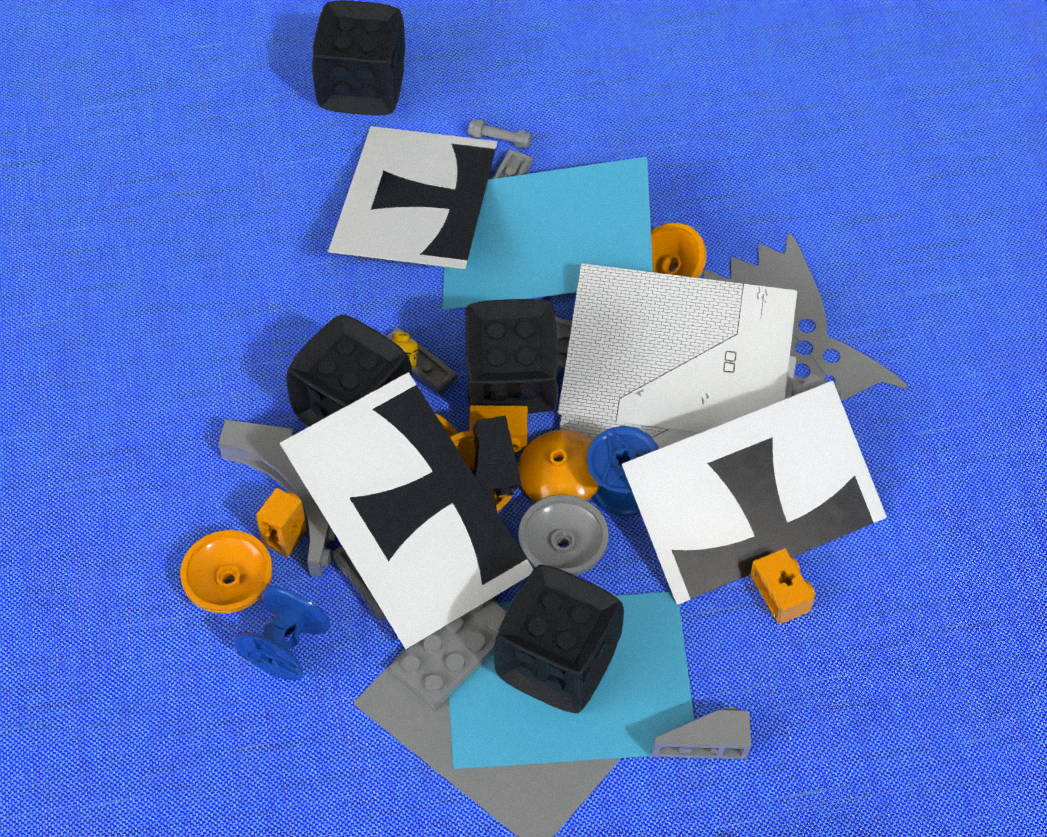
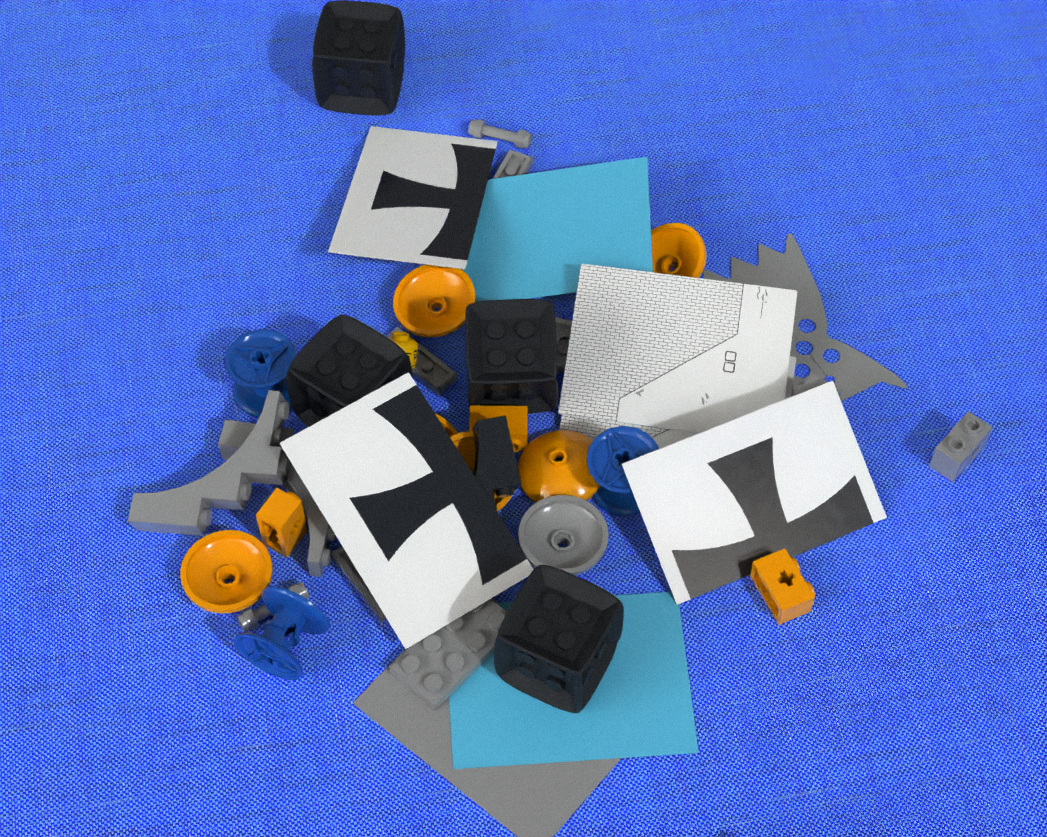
(227, 487): none -> light grey arch
(249, 619): none -> light grey bar
(259, 364): none -> blue piece
(429, 289): none -> light orange dish
(715, 735): light grey slope -> none
(960, 446): none -> light grey brick

